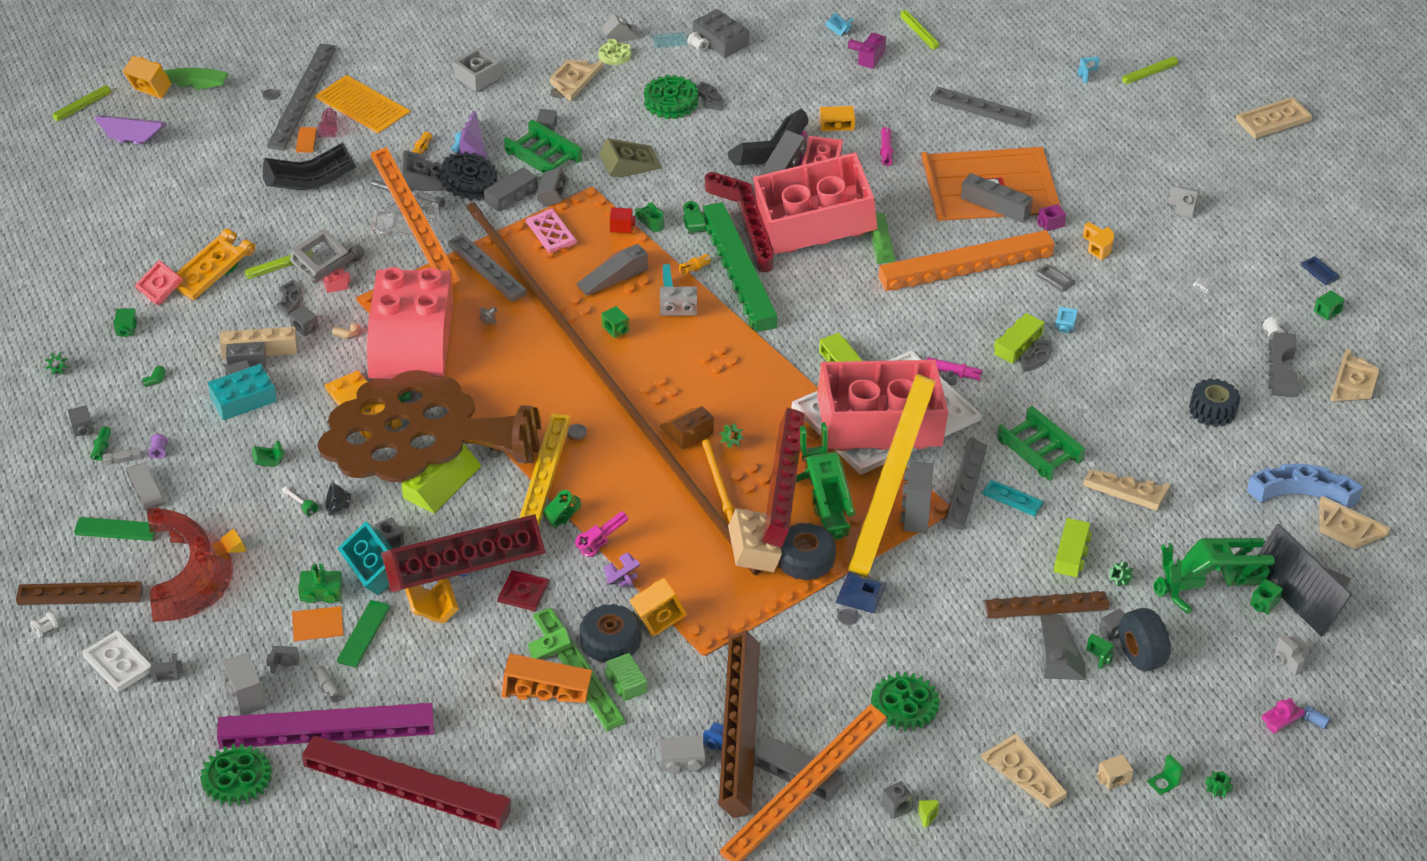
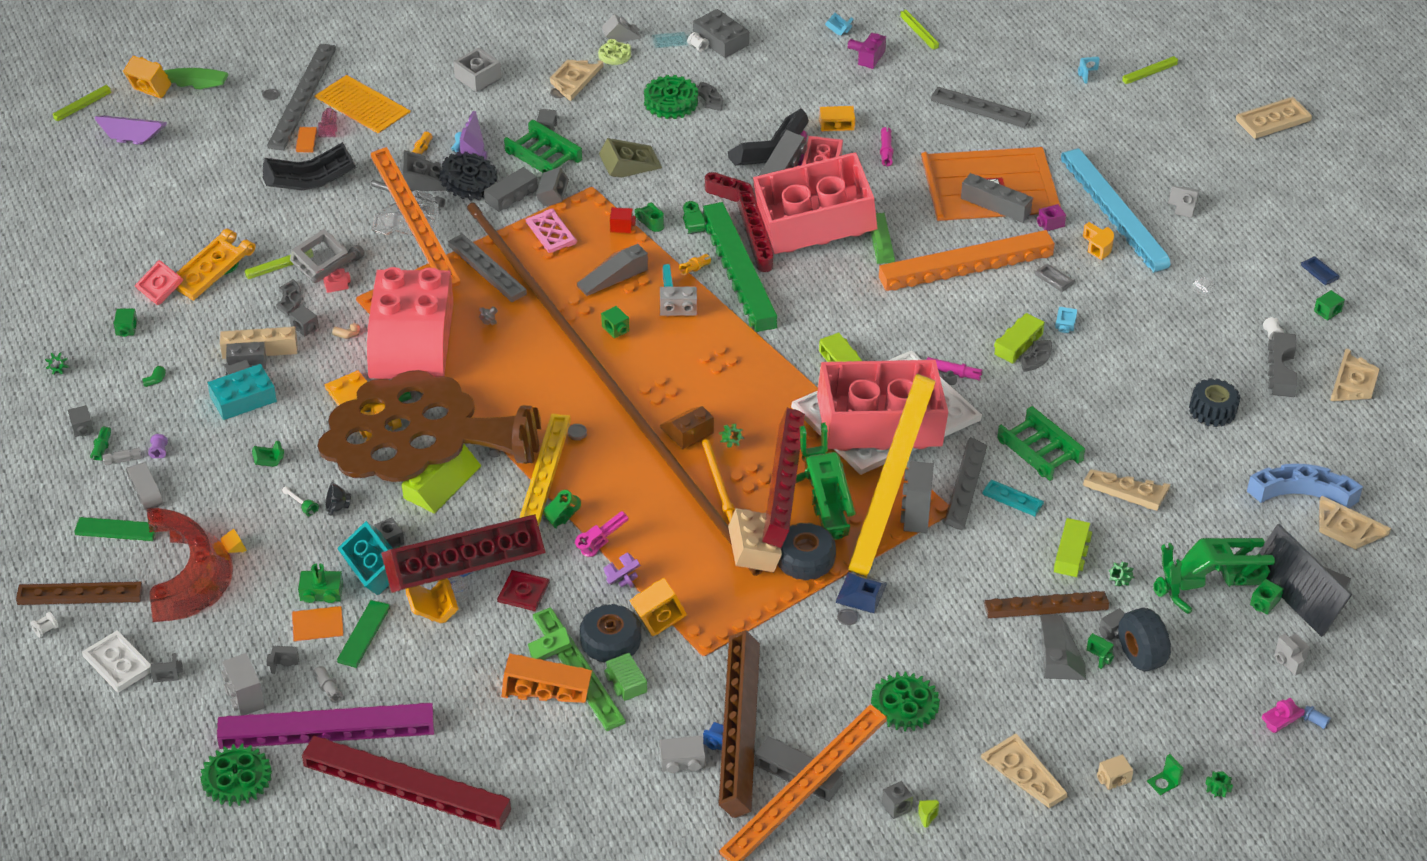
(1116, 210): none -> medium azure beam

